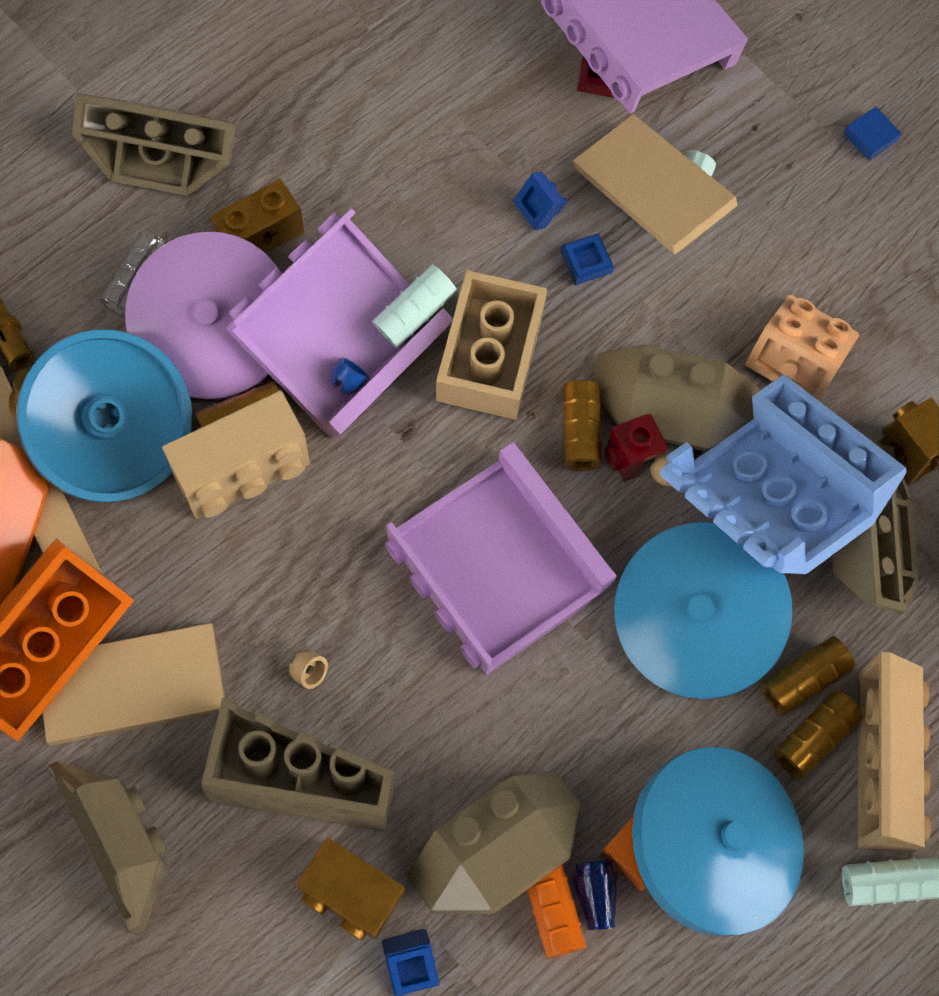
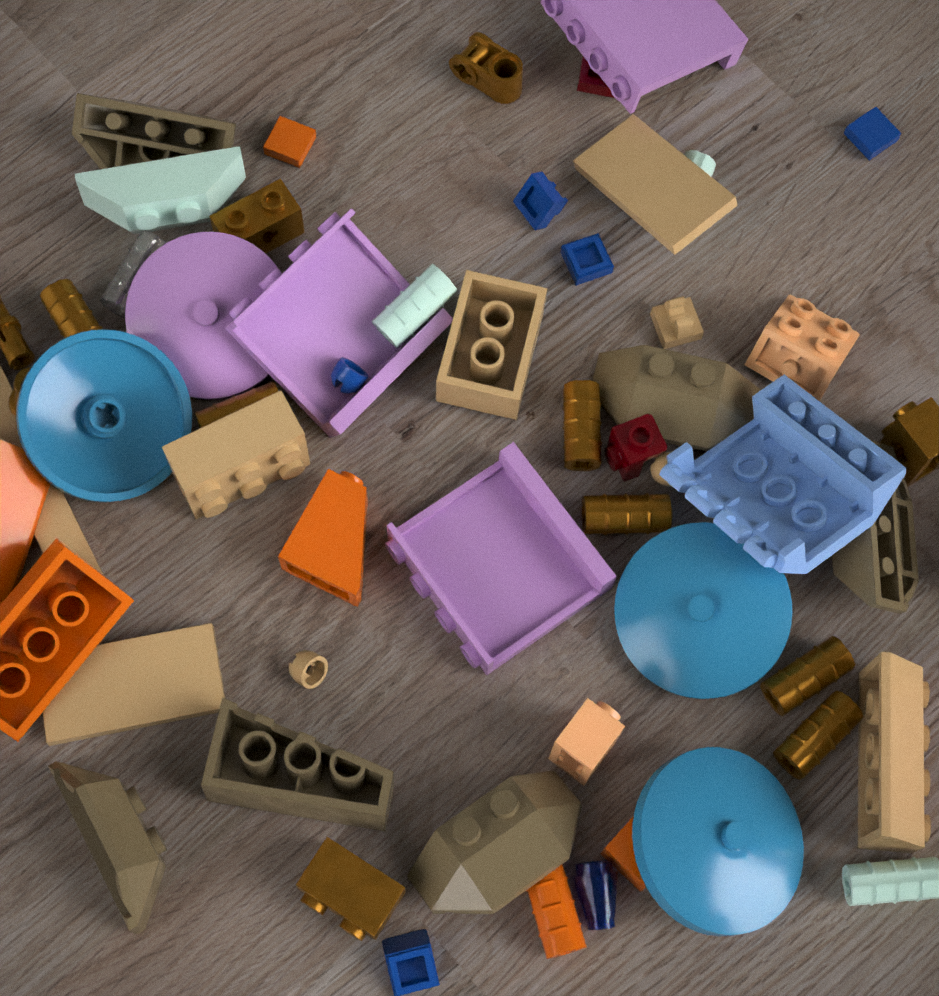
(68, 308): none -> pearl gold axle
(164, 191): none -> light aqua wedge
(289, 141): none -> orange tile
(331, 537): none -> orange slope
(489, 69): none -> pearl gold piece
(587, 740): none -> light nougat brick
(626, 513): none -> pearl gold axle
(676, 322): none -> tan tile

